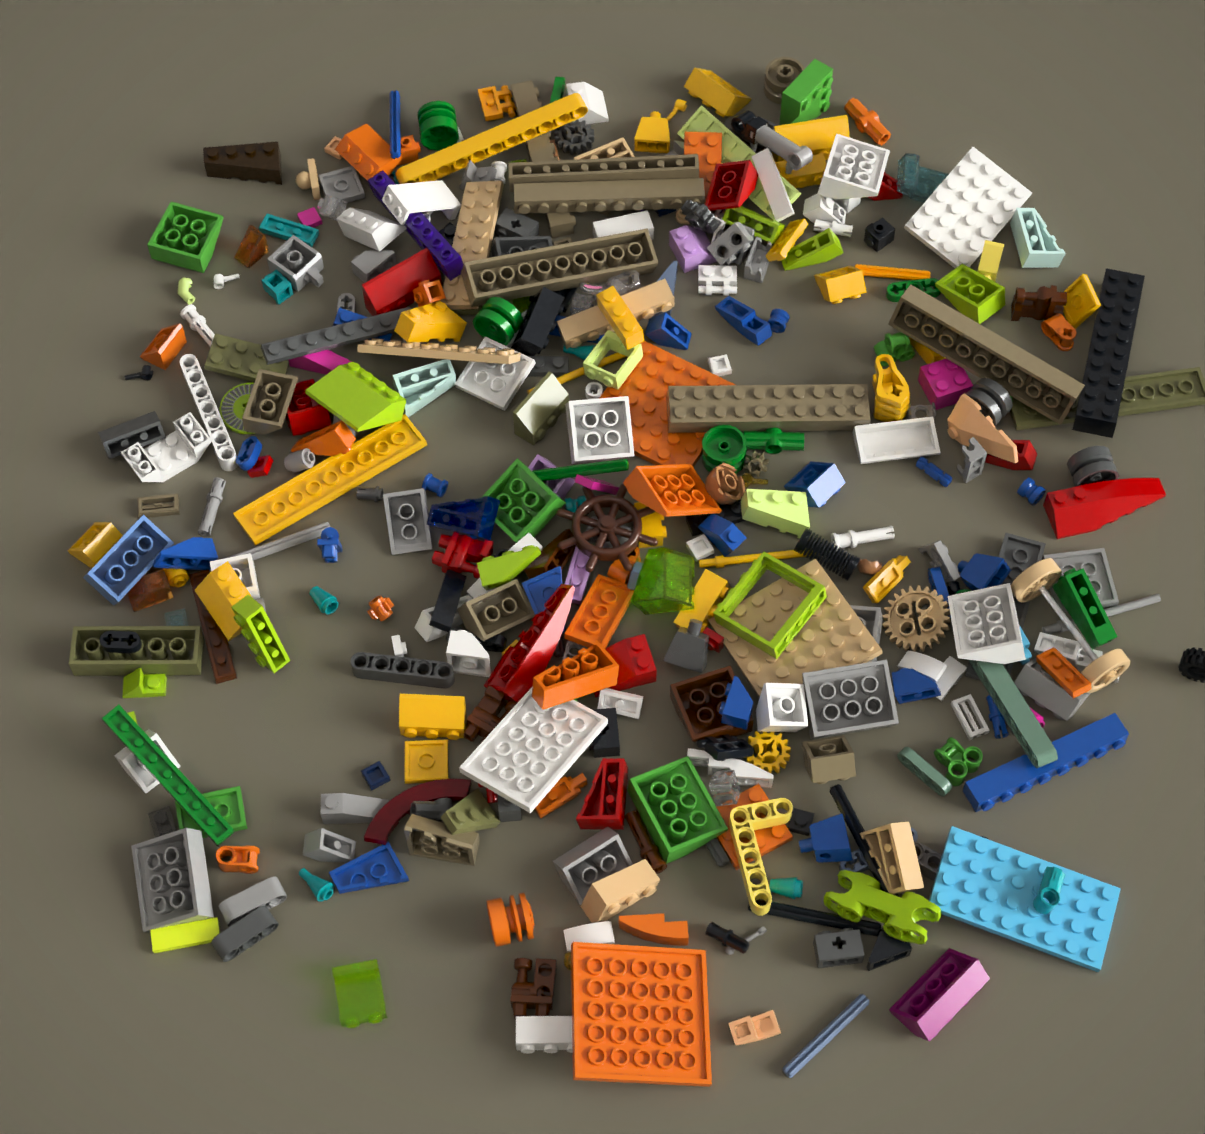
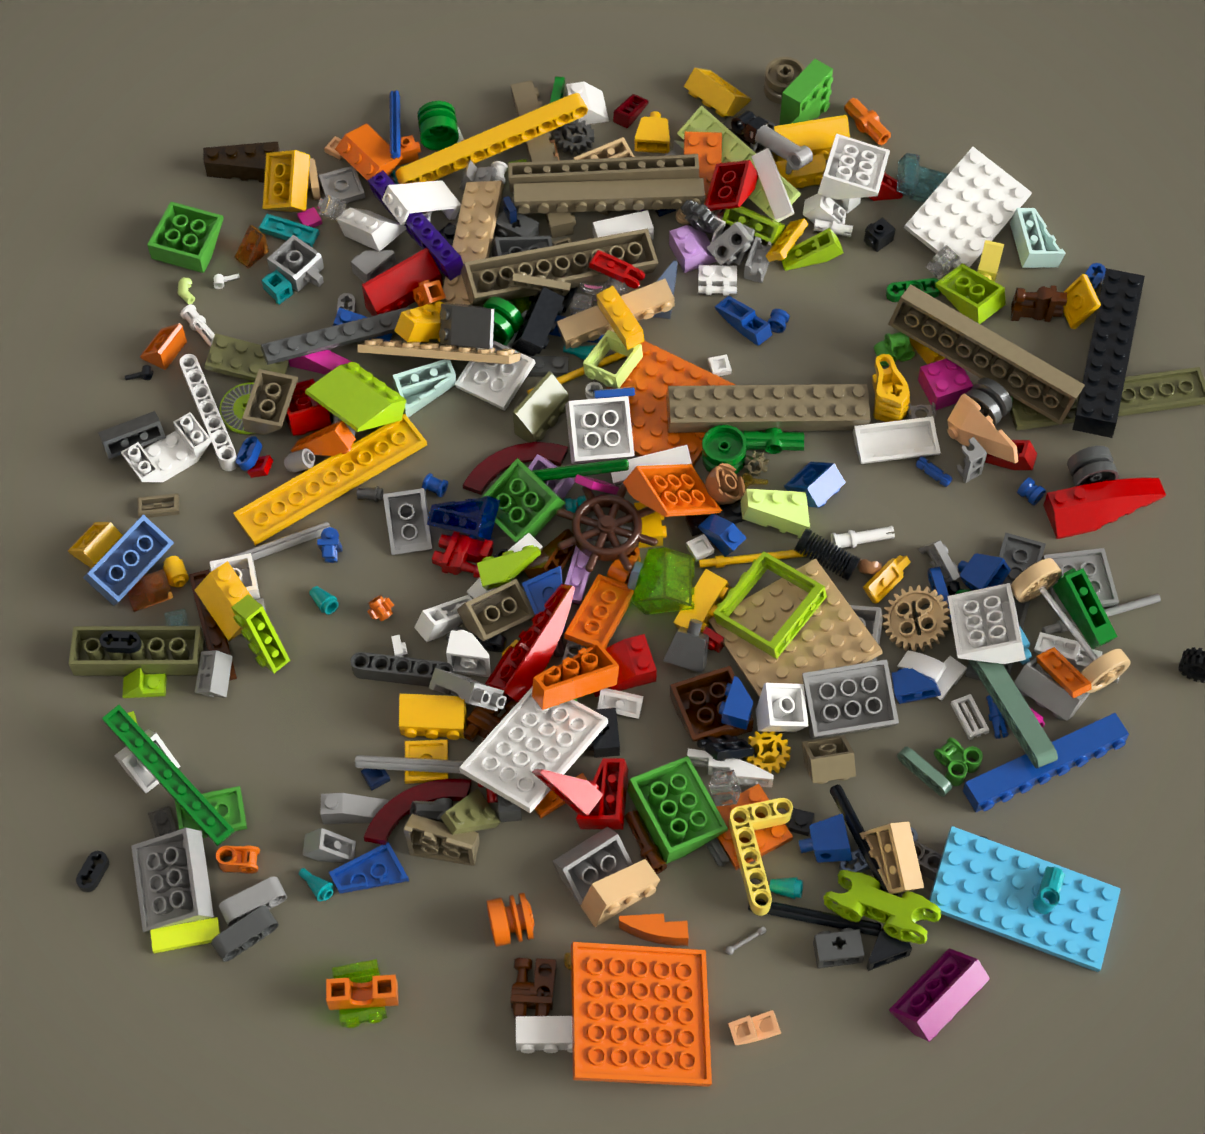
(88, 871): none -> black beam
(189, 554): blue slope -> none
(213, 498): light grey pin -> none
(213, 673): none -> light grey hinge
(286, 181): none -> yellow slope
(345, 994): none -> orange arch
(408, 764): none -> light grey axle
(447, 600): black tile -> none
(466, 326): none -> dark grey slope
(467, 689): none -> light grey hips
(490, 103): light orange plate -> none
(501, 460): none -> dark red tile
(509, 209): none -> dark blue tile
(537, 282): none -> dark tan plate
(575, 792): none -> slope
(590, 933): white slope -> none
(613, 392): none -> blue tile
(616, 269): none -> red hinge
(628, 111): none -> dark red slope
(668, 332): blue slope -> none
(672, 456): none -> white tile
(679, 105): yellow hand -> none
(727, 937): black axle -> none
(825, 1036): sand blue axle -> none
(841, 284): yellow slope -> none
(895, 273): light orange axle -> none
(942, 262): none -> clear brick
(1059, 332): orange piece -> none
(1096, 281): none -> blue beam

